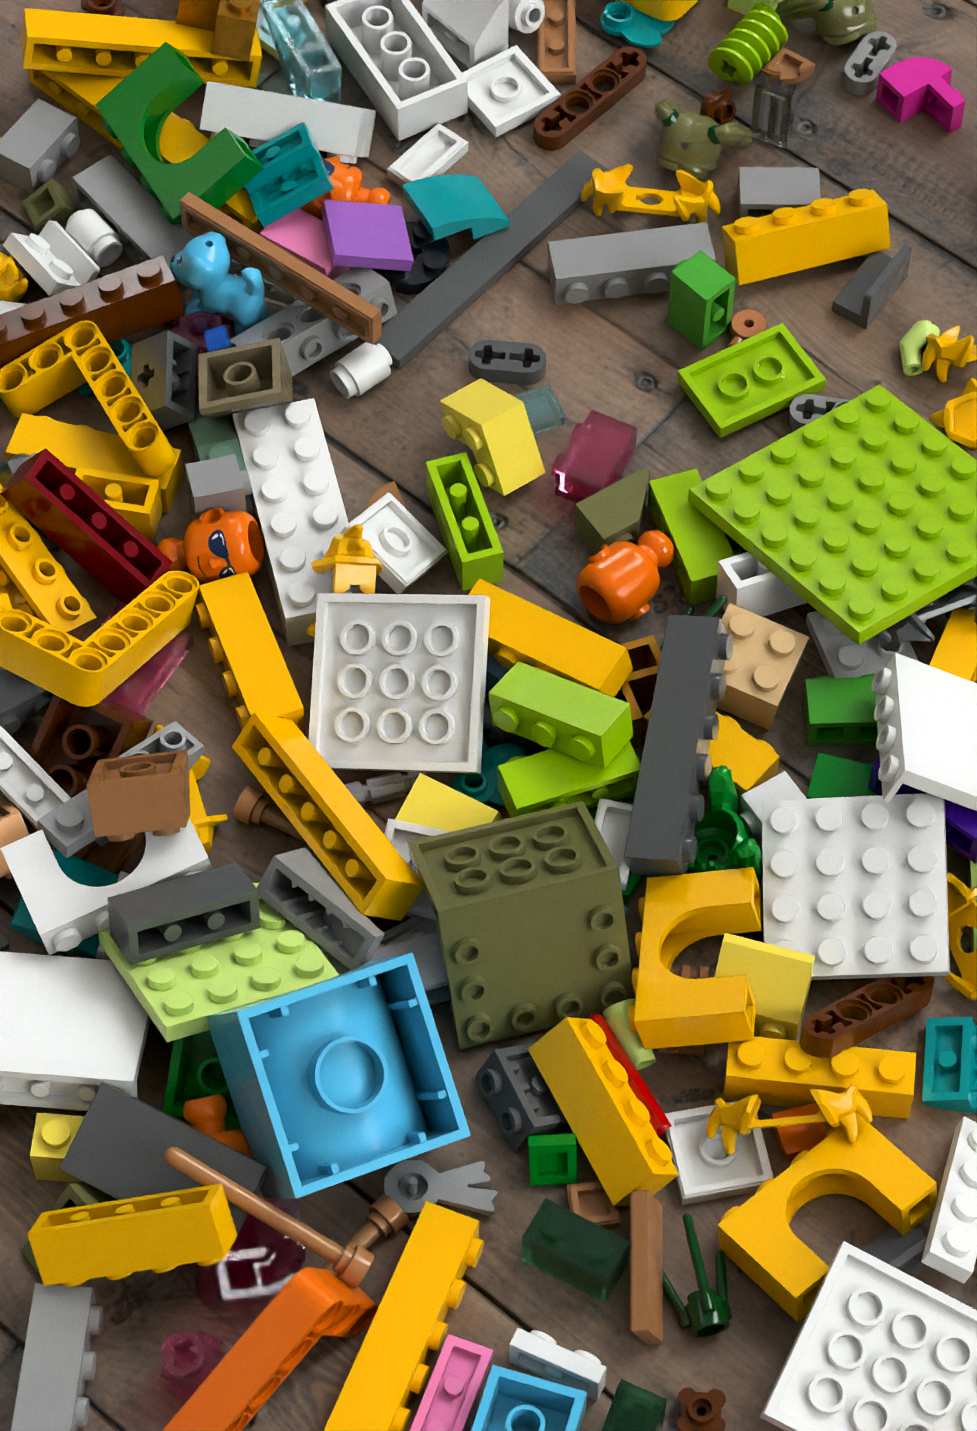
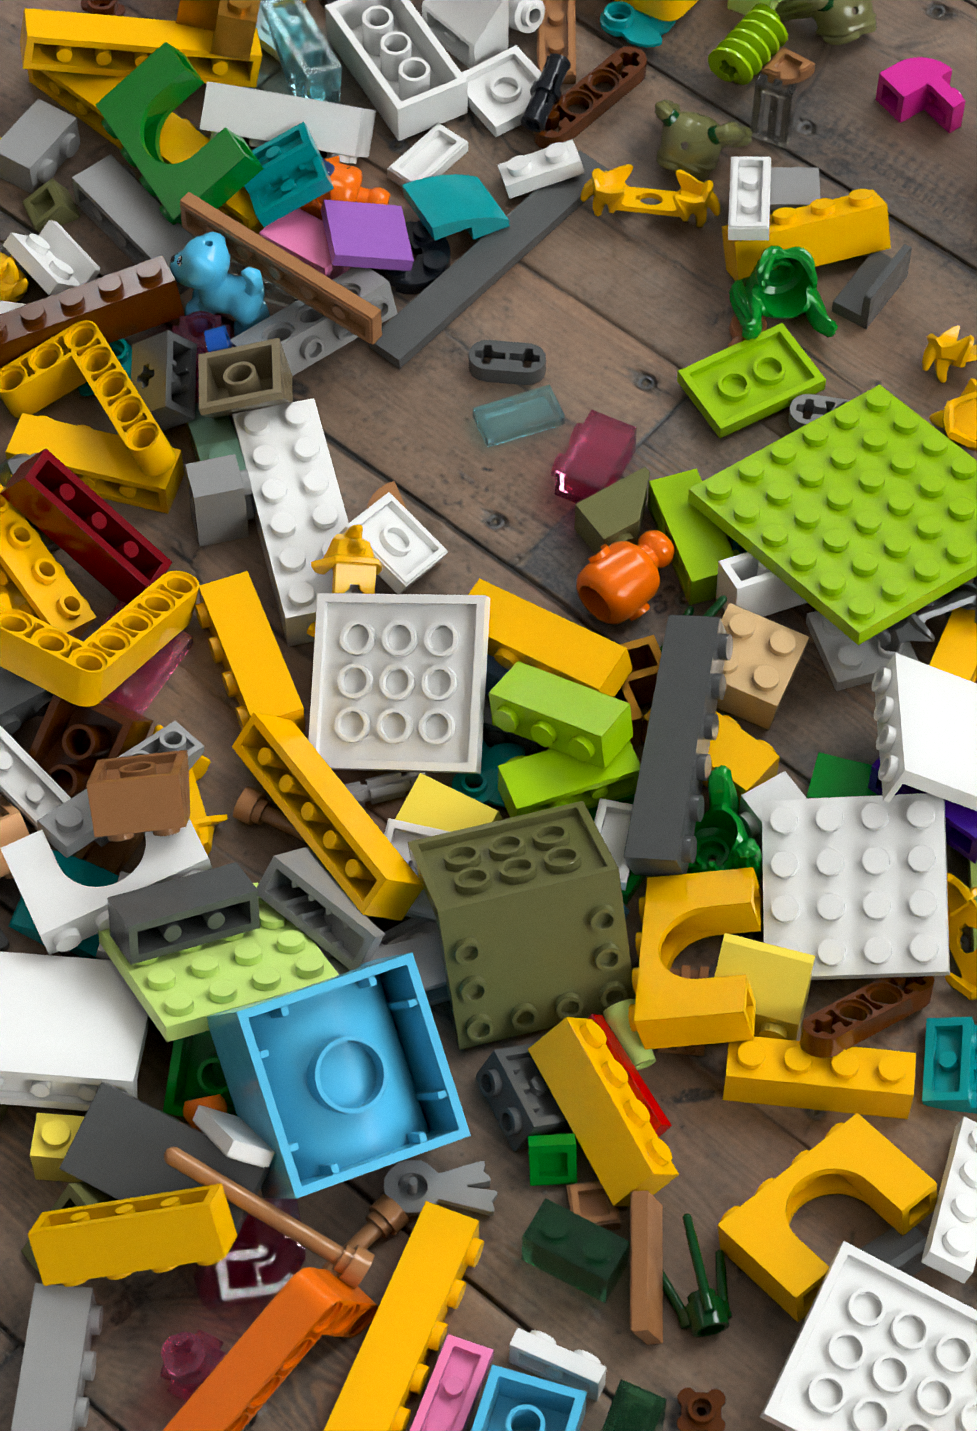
(94, 236): white brick -> none
(131, 496): yellow brick -> none
(217, 546): orange piece -> none
(233, 1136): none -> white tile
(361, 369): white brick -> none
(464, 520): lime brick -> none
(496, 432): light yellow brick -> none
(541, 168): none -> white plate
(545, 92): none -> black pin
(622, 262): light grey brick -> none
(701, 300): bright green brick -> none
(703, 1163): white tile -> none
(719, 106): reddish brown plate -> none
(749, 198): none -> white tile
(780, 287): none -> green hair
(798, 1137): orange tile -> none
(834, 1108): yellow piece -> none
(839, 711): bright green brick -> none
(863, 60): light grey beam -> none
(911, 346): yellowish green arm -> none

